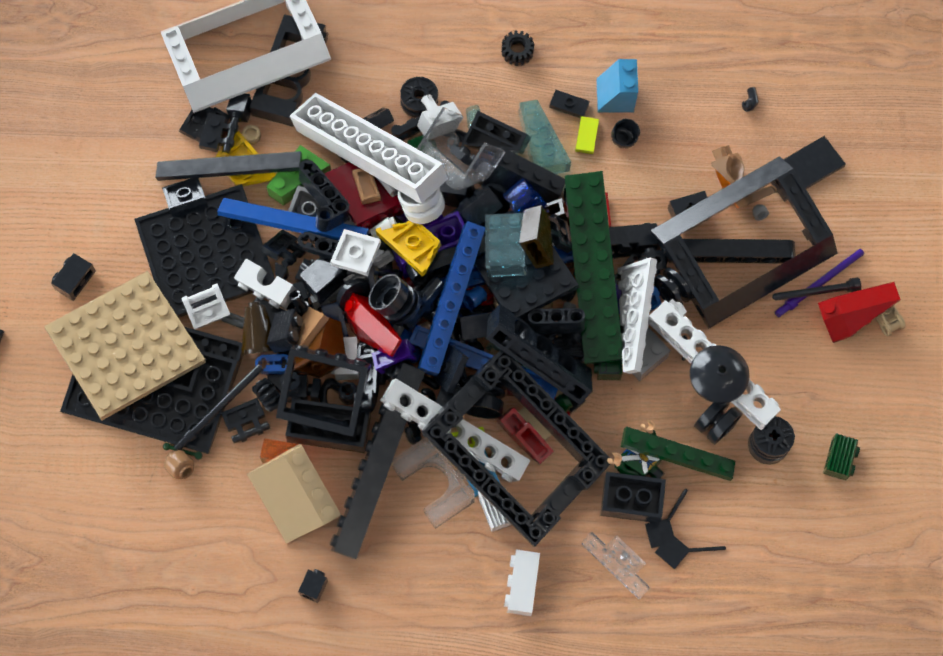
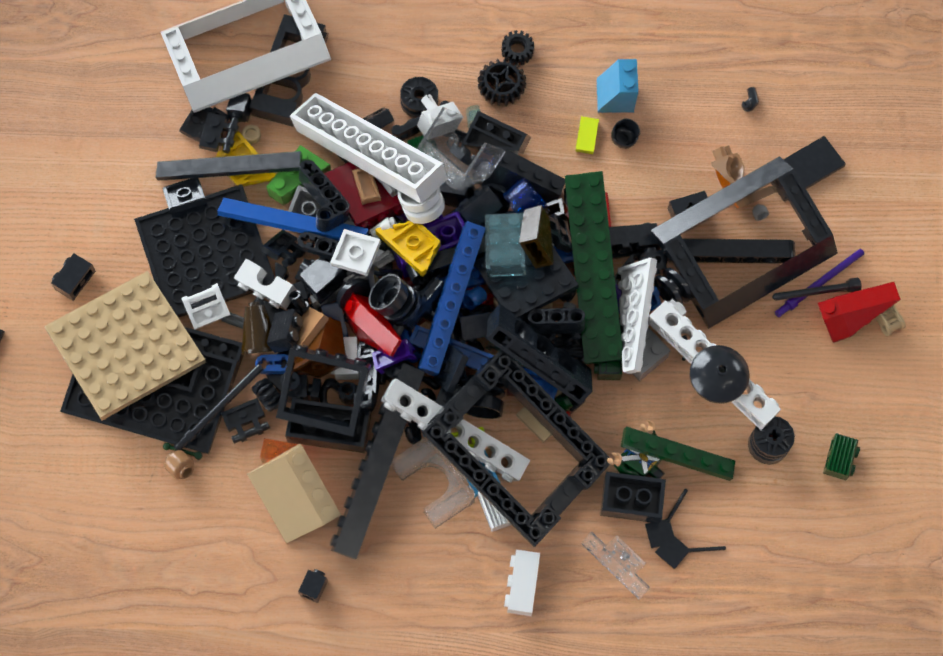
(506, 91): none -> black gear
(525, 435): red slope -> none
(544, 144): clear light blue wedge -> none
(569, 104): black plate -> none
(721, 421): black wheel -> none

